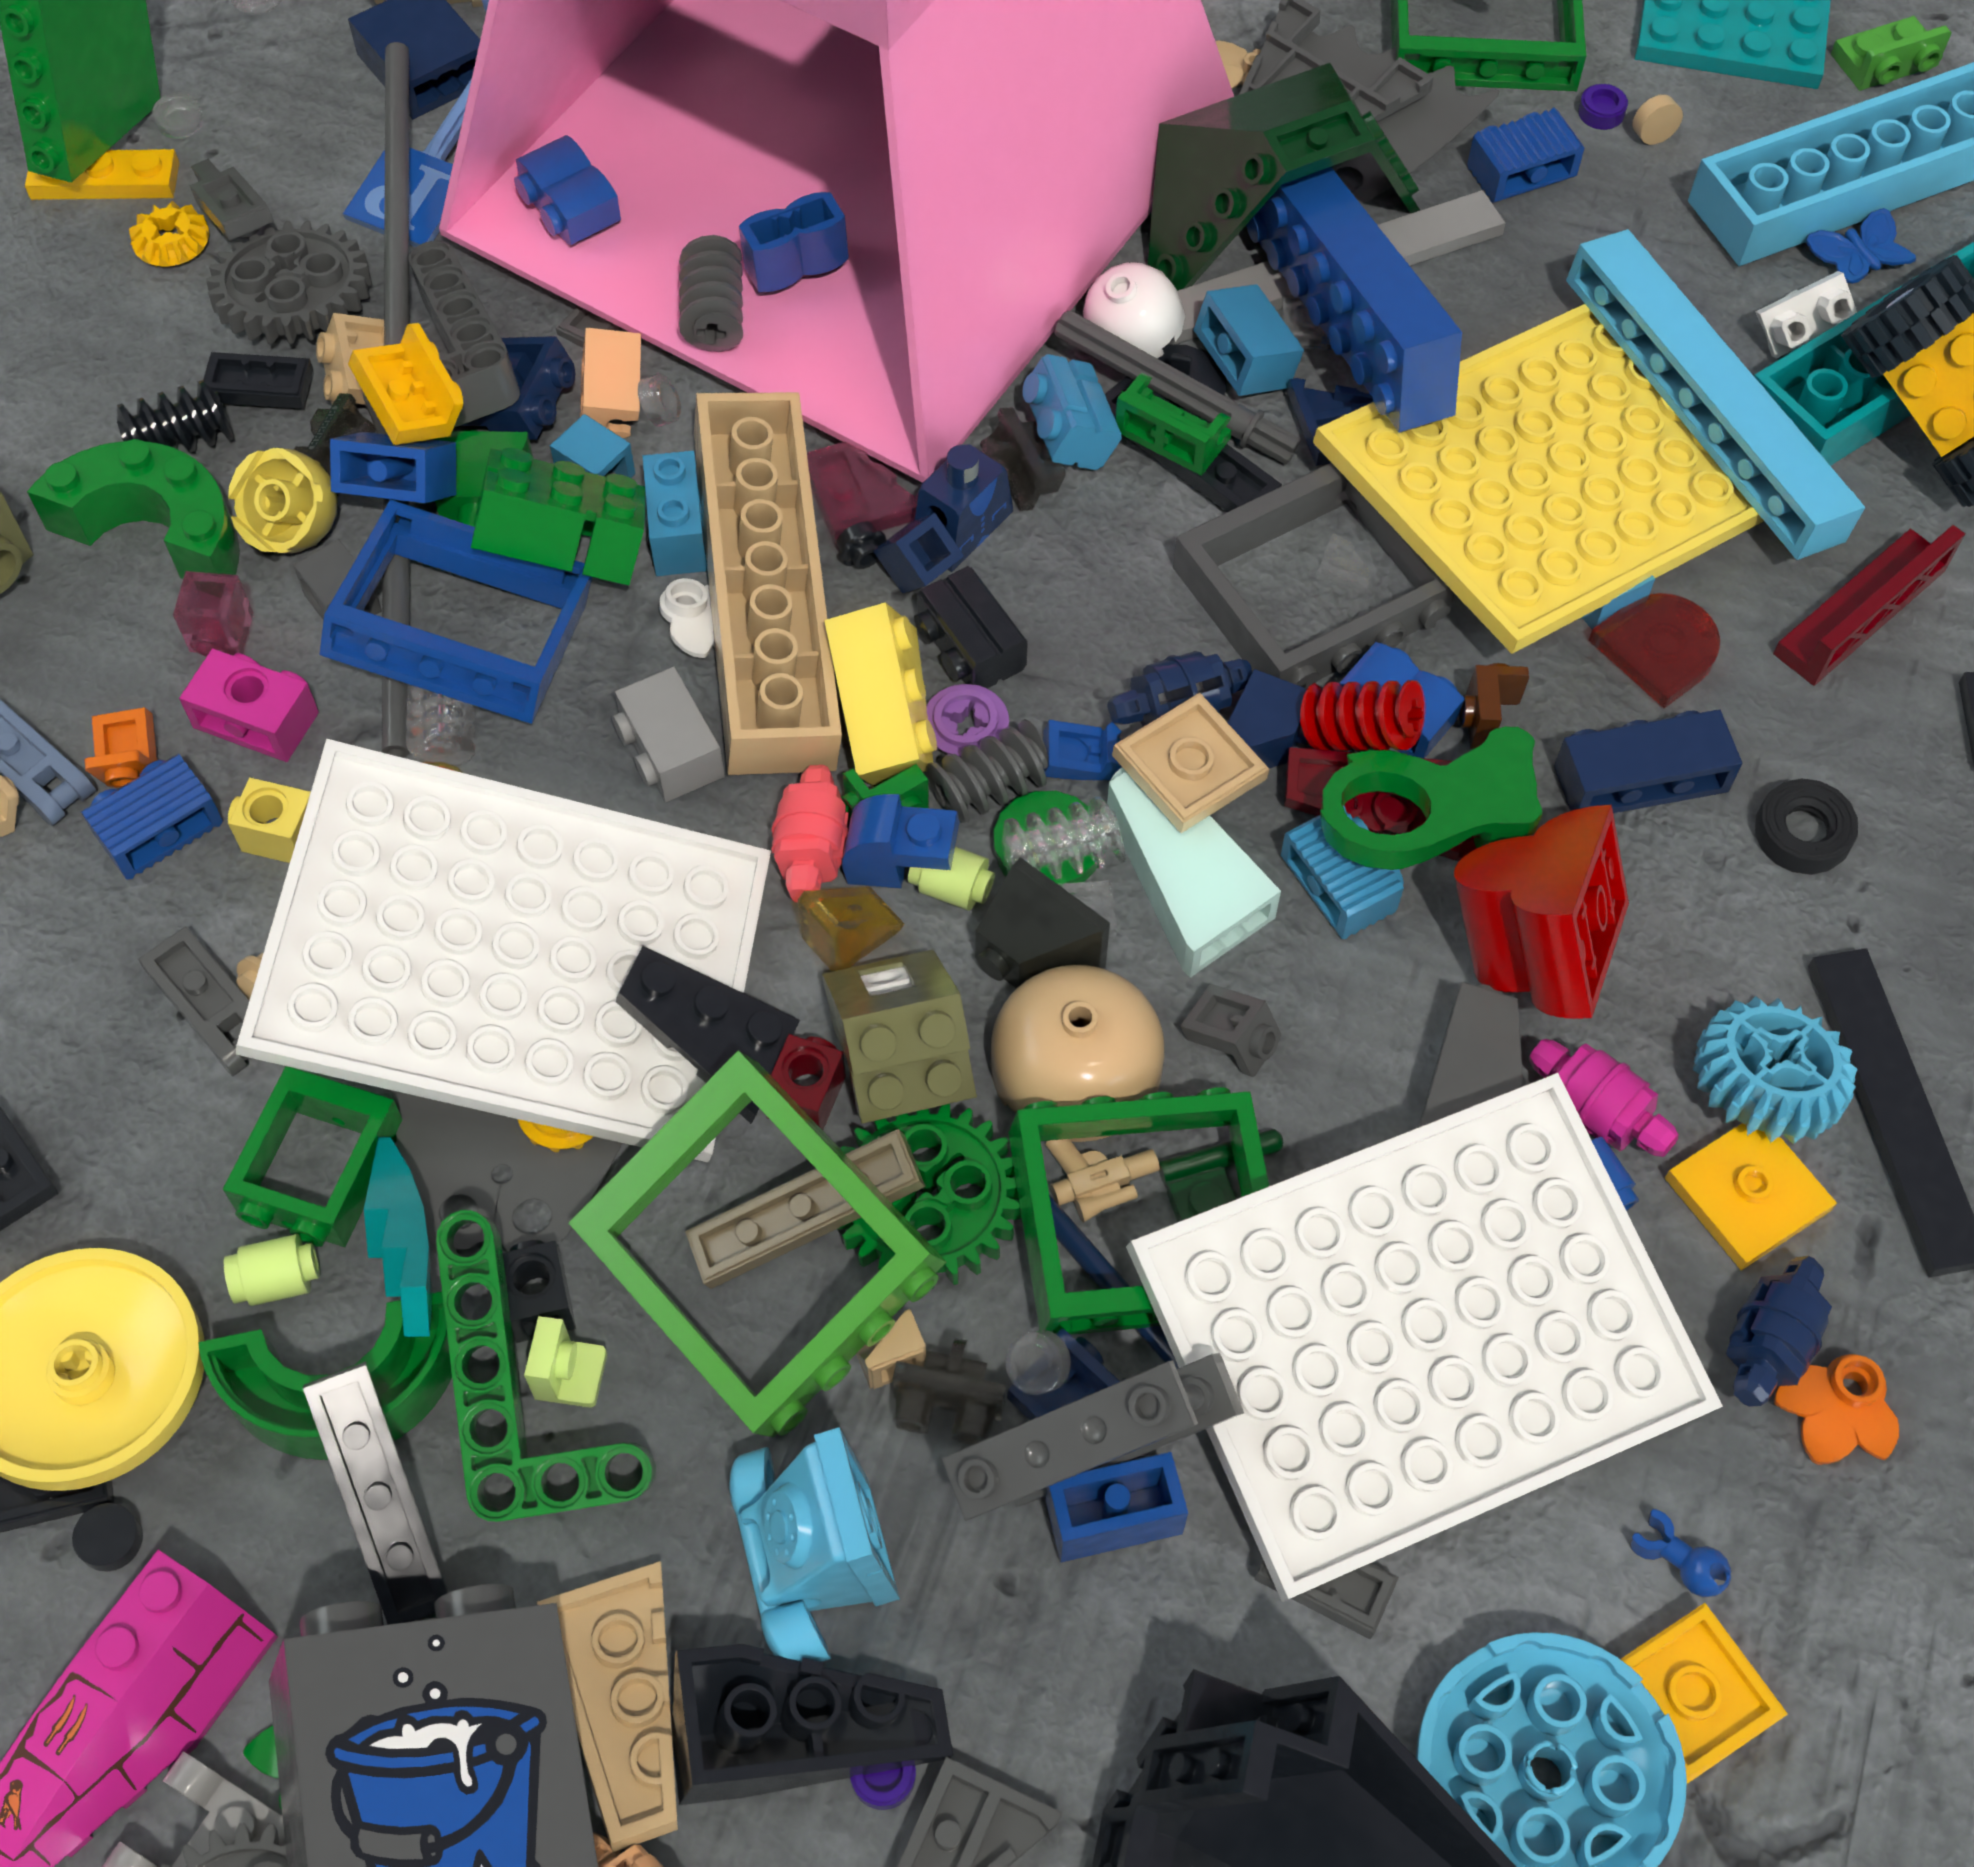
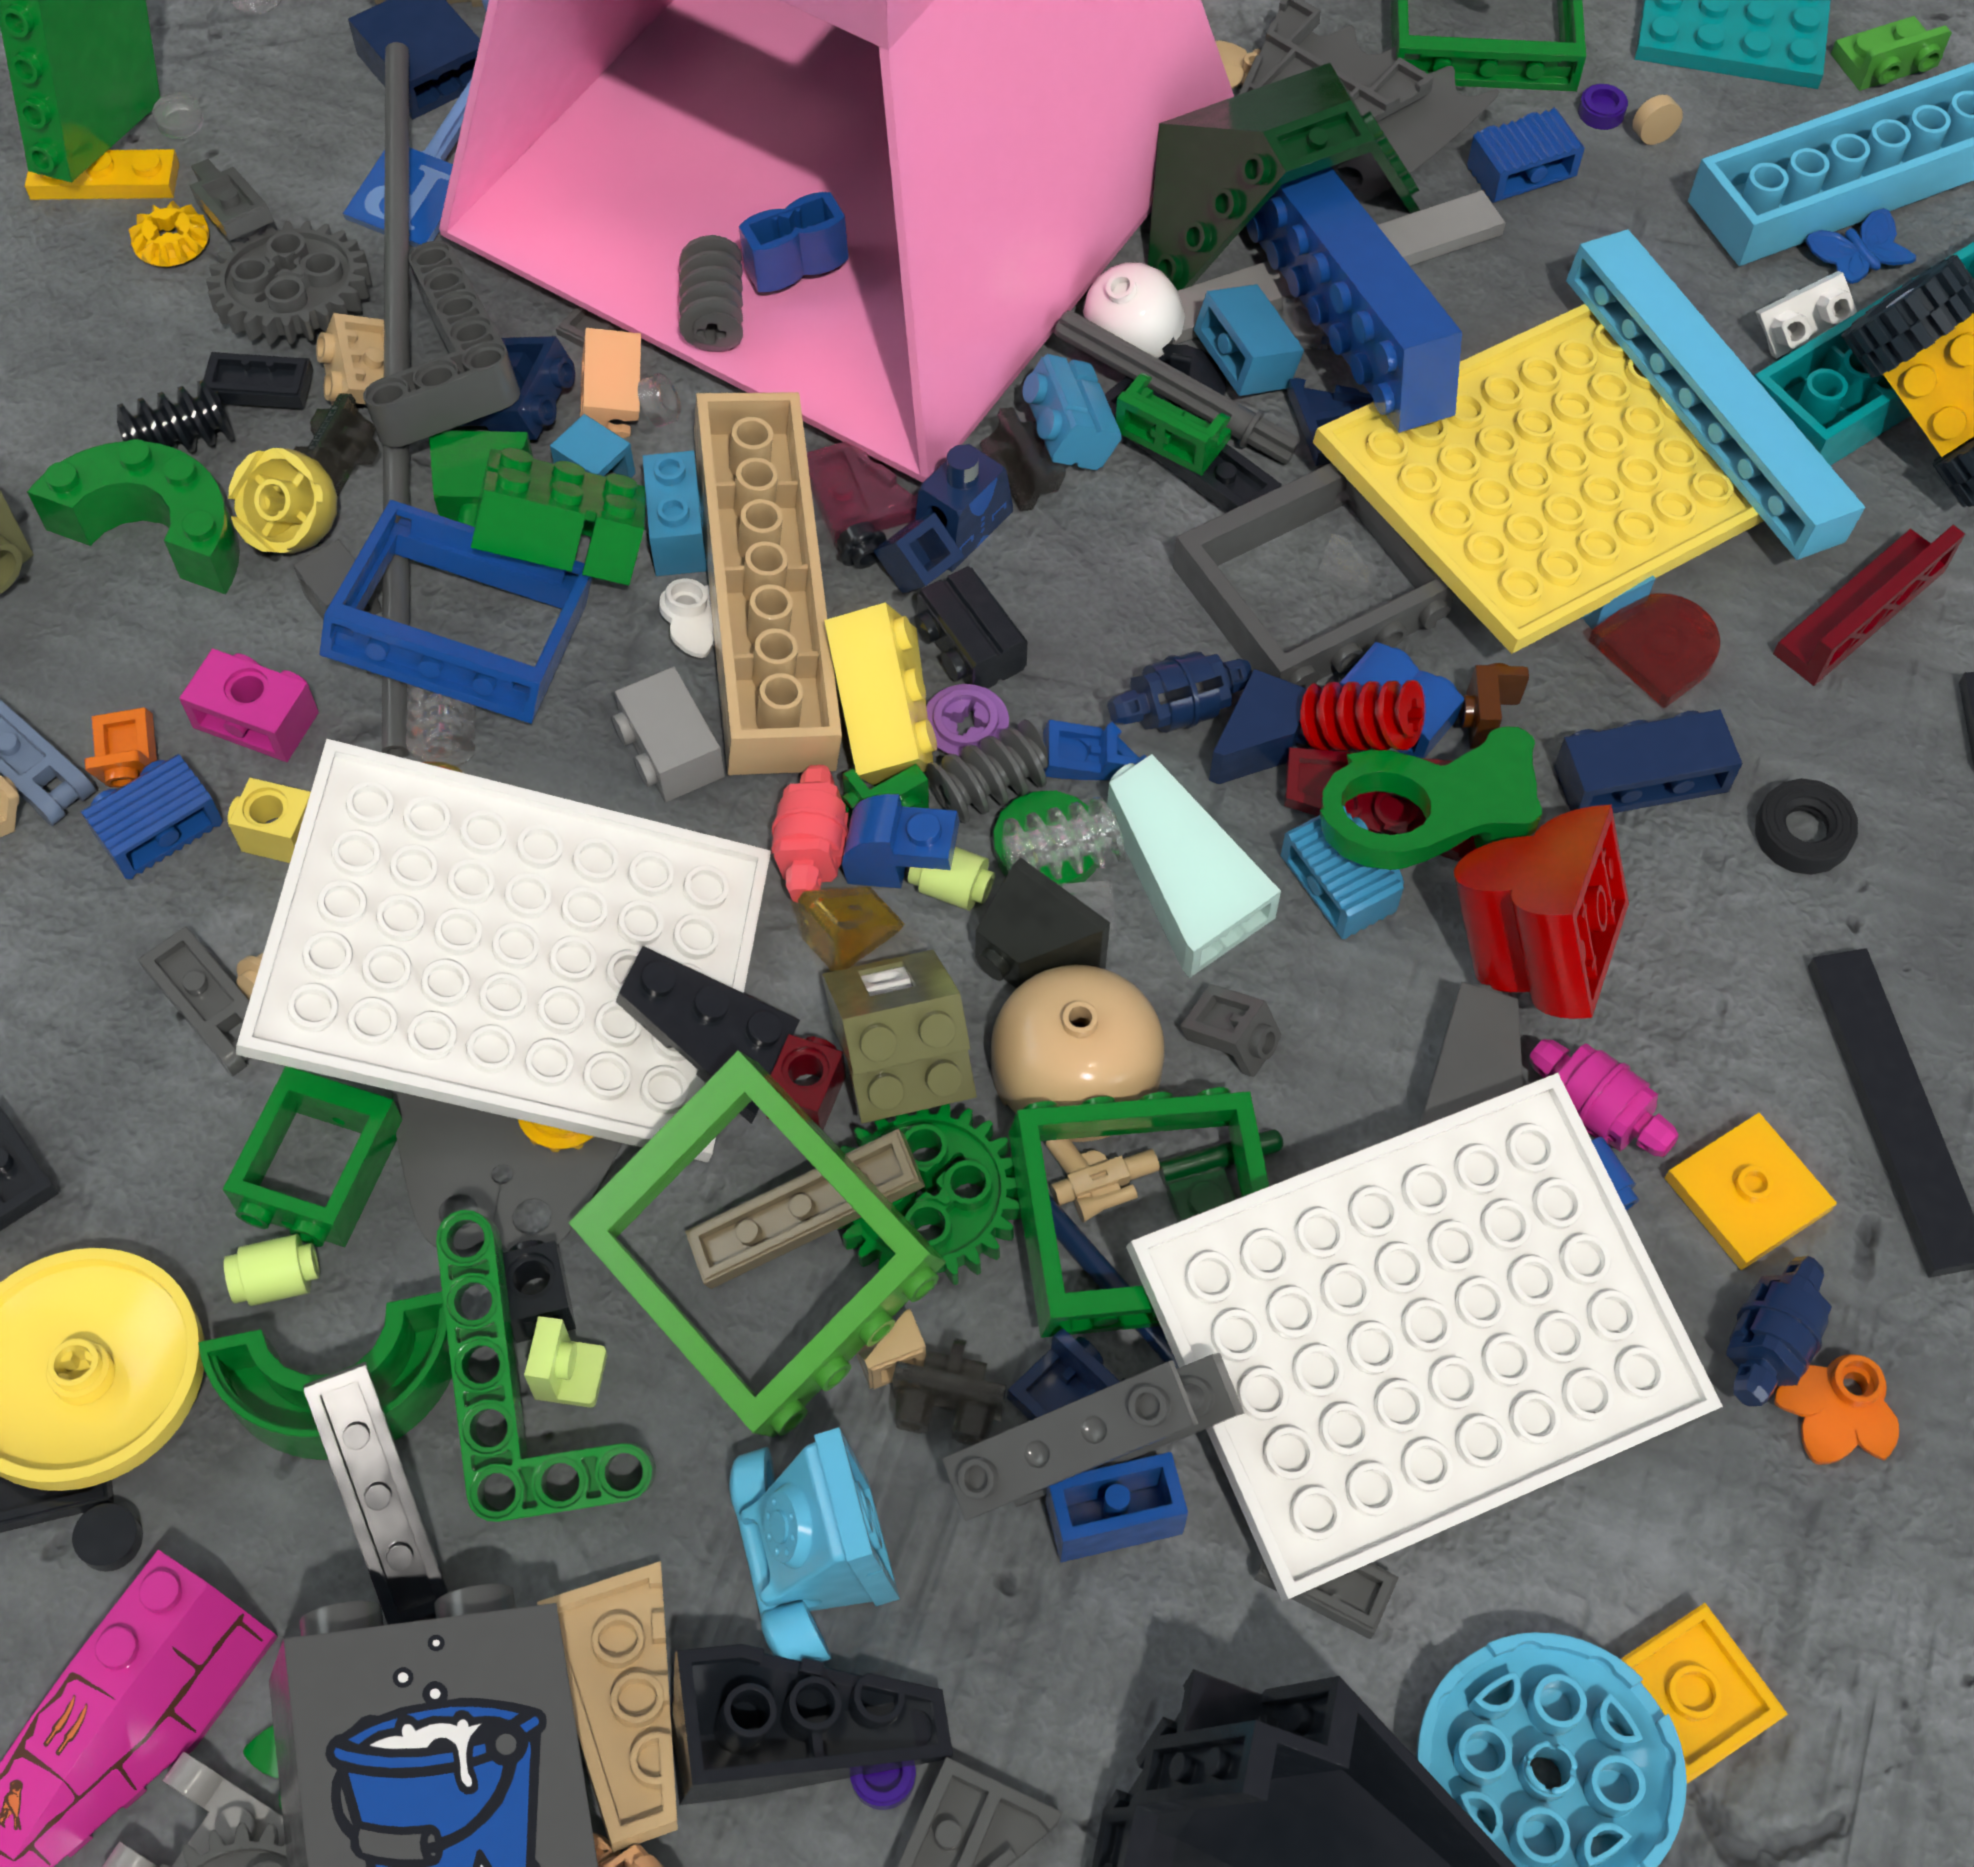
(213, 613): clear pink brick -> none
(399, 1236): teal slope -> none
(405, 472): blue brick -> none
(408, 387): yellow bracket -> none
(567, 190): blue brick -> none
(1038, 1362): clear tile -> none
(1190, 762): tan plate -> none
(1697, 1565): blue arm -> none
(1774, 1070): medium azure gear -> none

